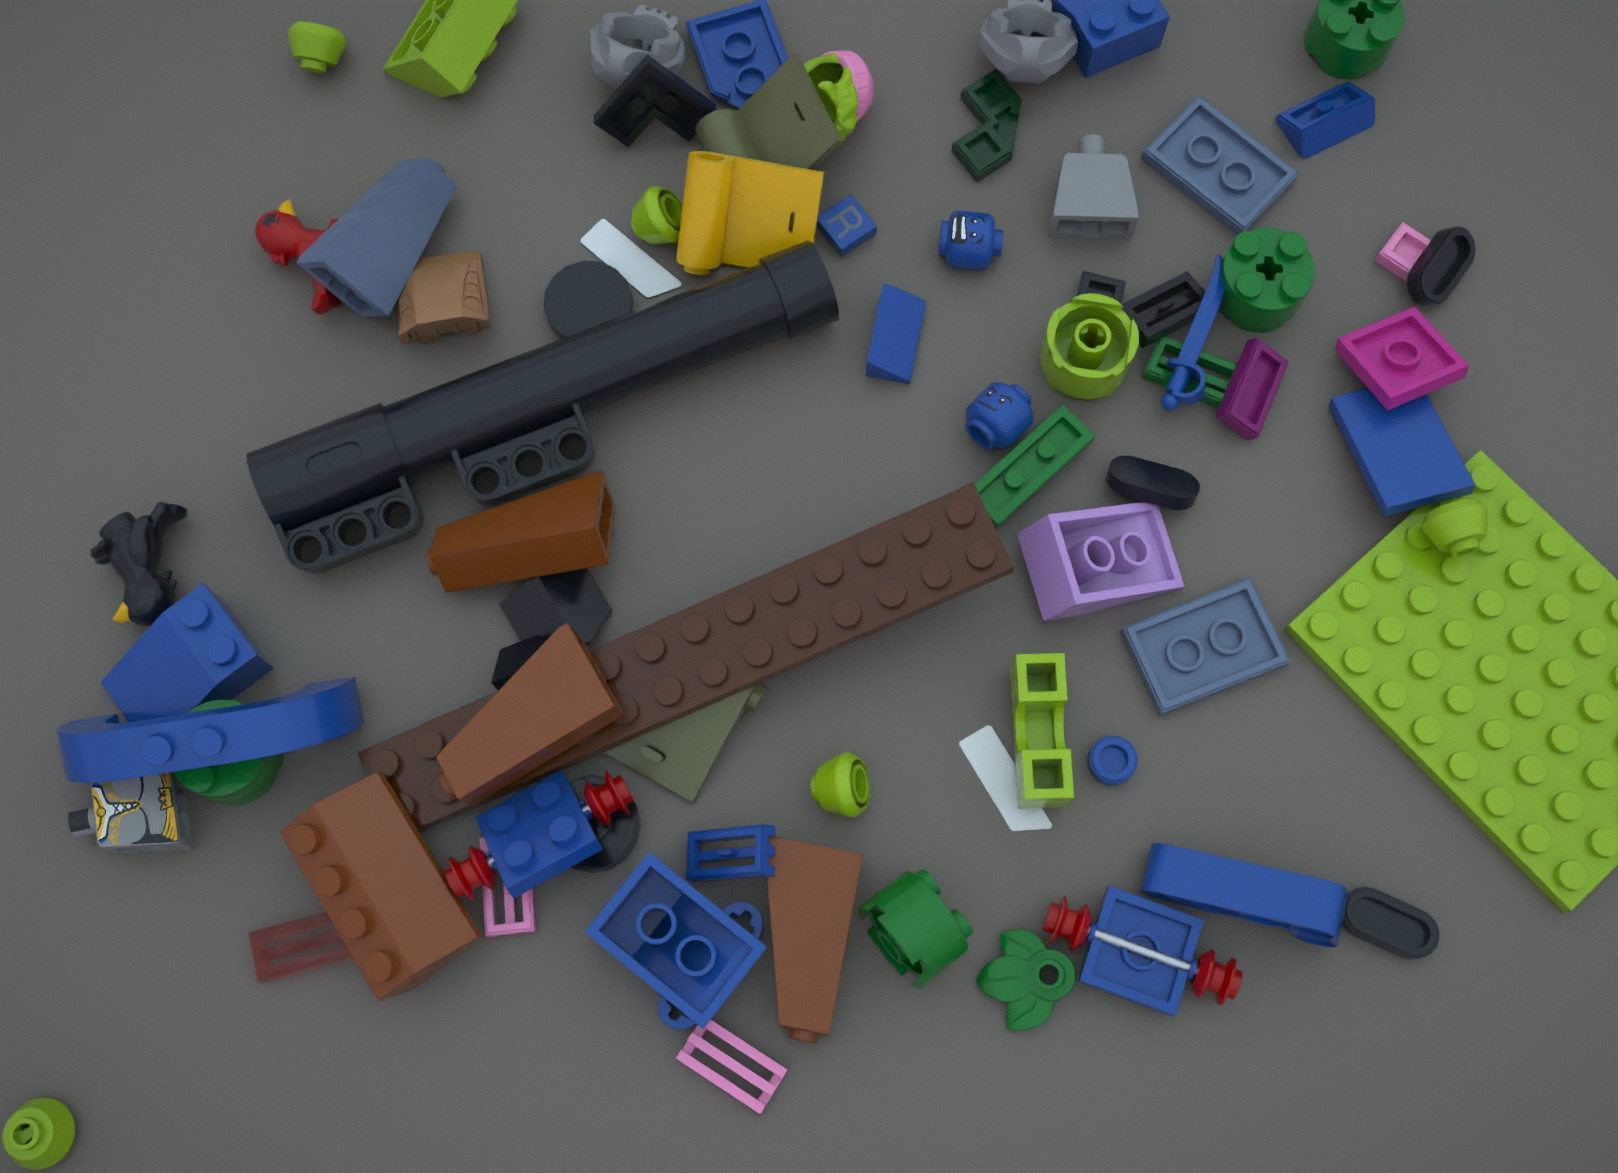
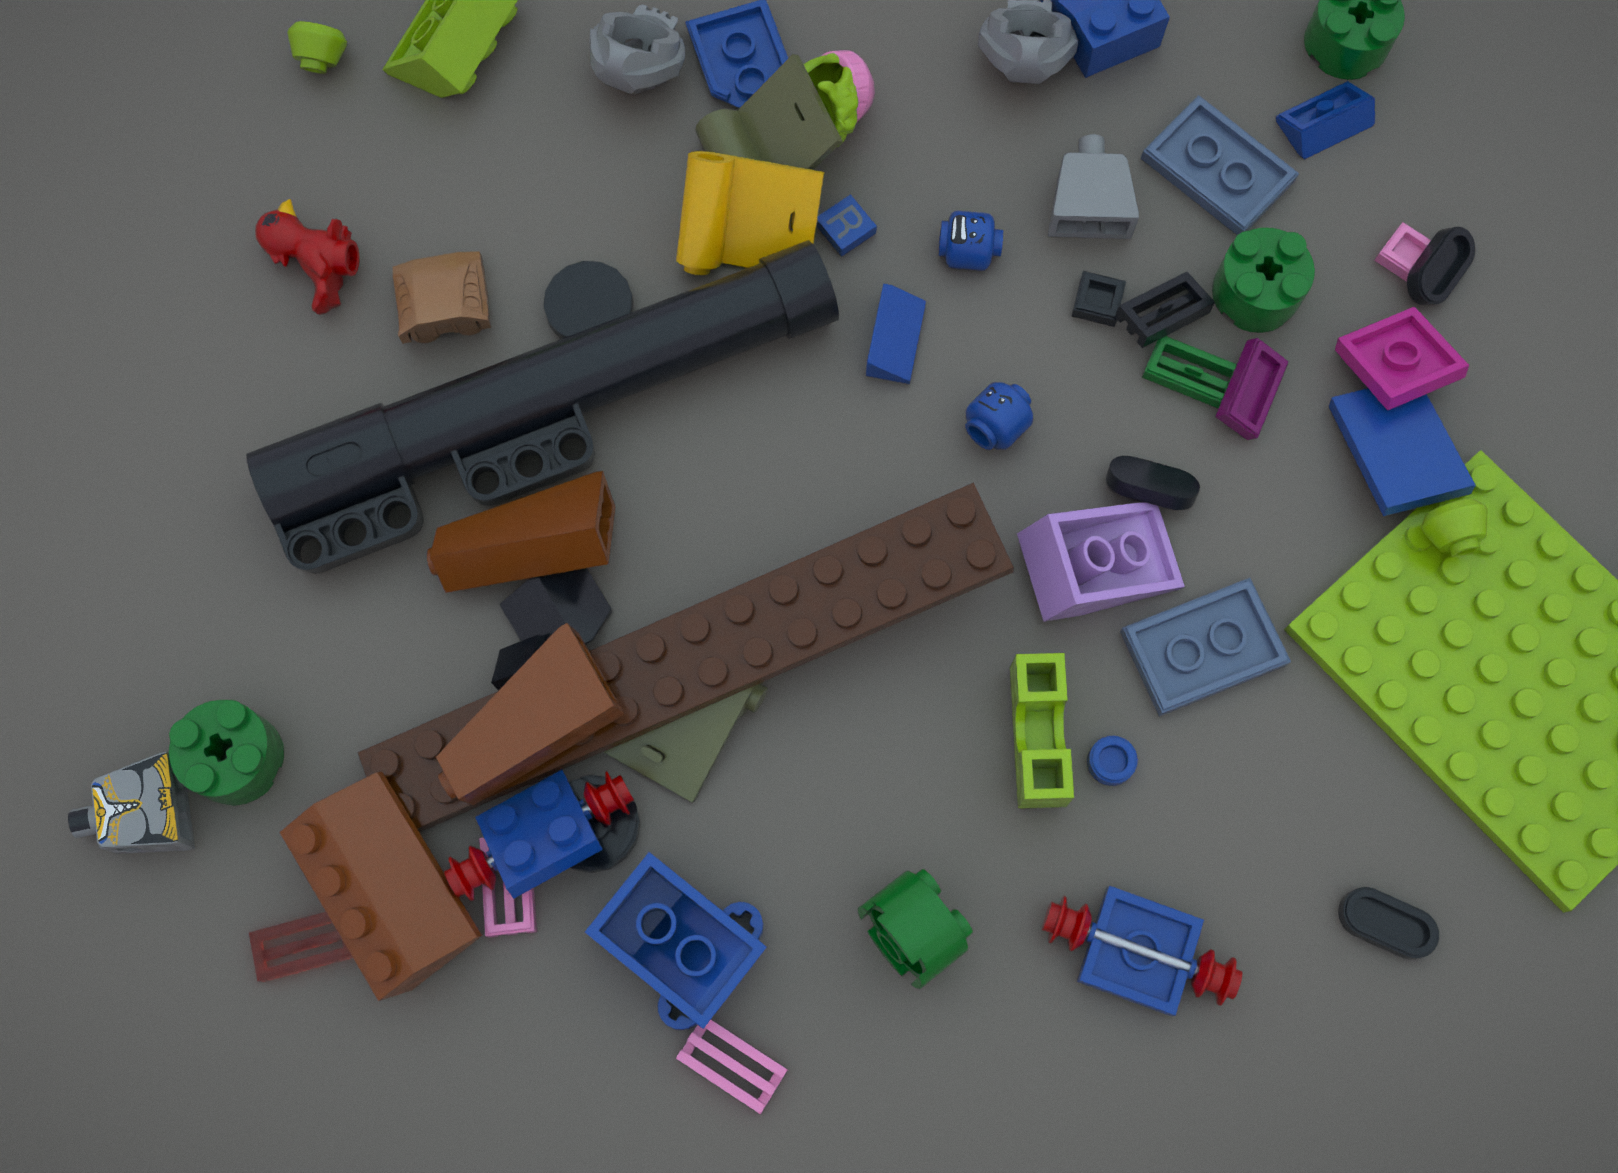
(39, 1133): lime cone -> none
(112, 751): blue arch -> none
(134, 552): black animal -> none
(186, 659): blue slope -> none
(381, 237): sand blue slope -> none
(629, 260): white sticker -> none
(649, 94): black tile -> none
(657, 216): lime cone -> none
(760, 852): blue tile -> none
(810, 929): dark orange slope -> none
(842, 785): lime cone -> none
(993, 142): dark green tile -> none
(999, 778): white sticker -> none
(1019, 981): green plate -> none
(1032, 464): green plate -> none
(1082, 370): lime brick -> none
(1185, 364): blue sword -> none
(1247, 891): blue beam -> none

